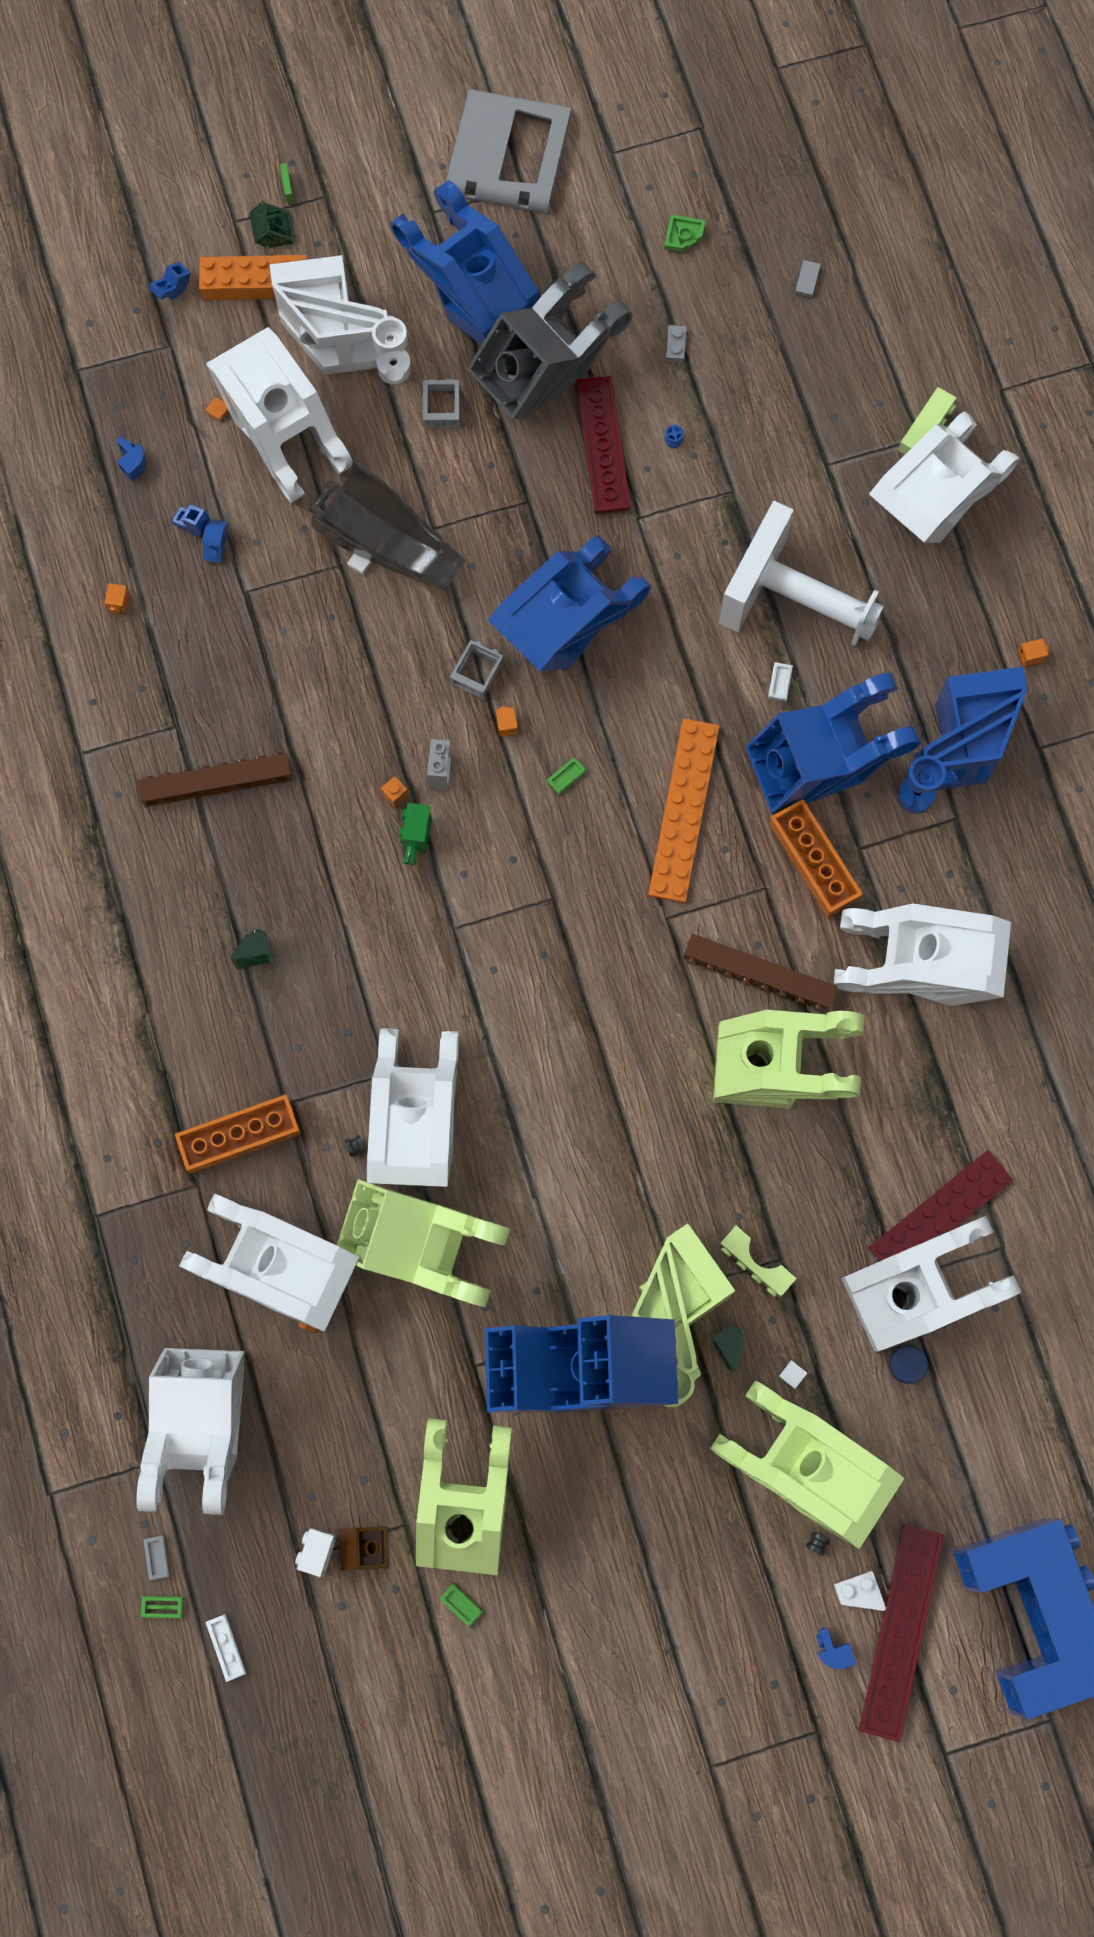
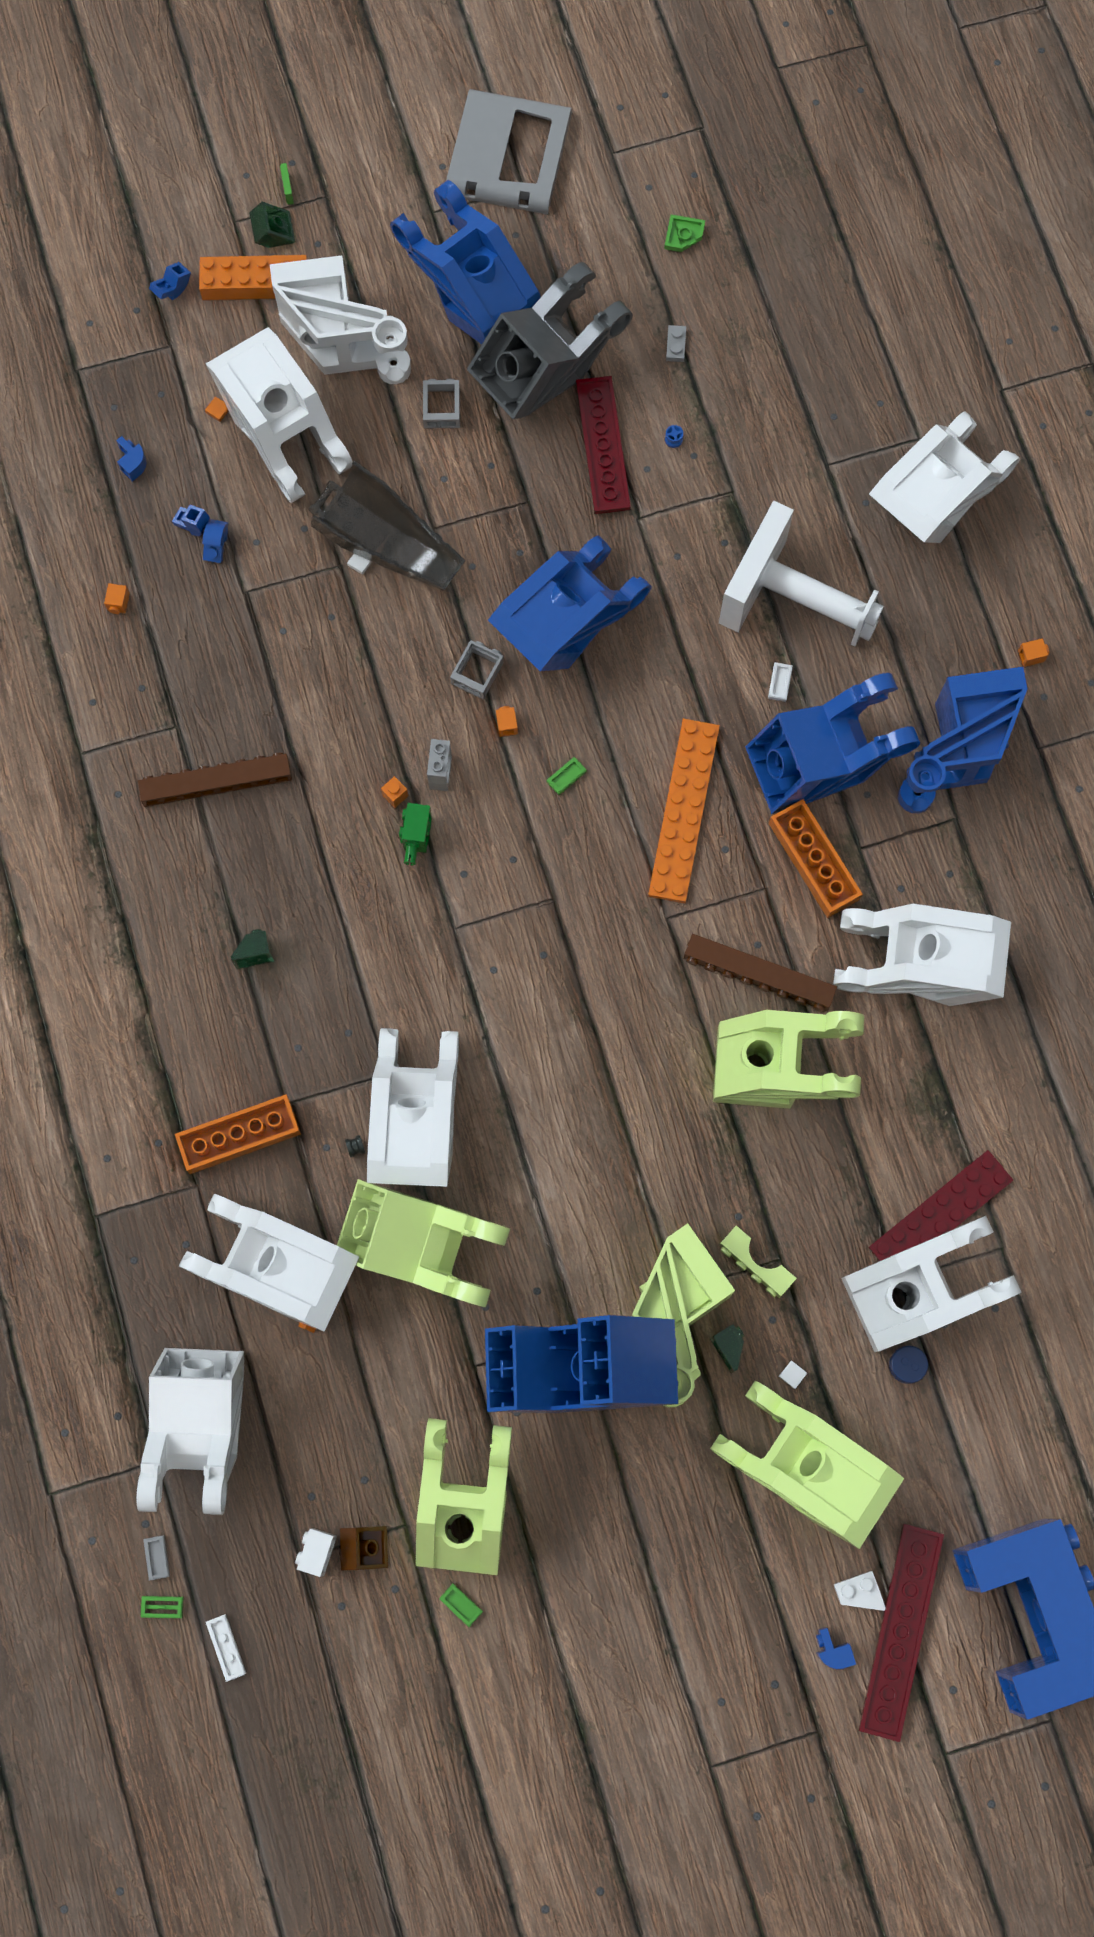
(807, 278): light grey tile -> none
(818, 1543): pearl dark grey wheel -> none
(933, 413): yellowish green brick -> none

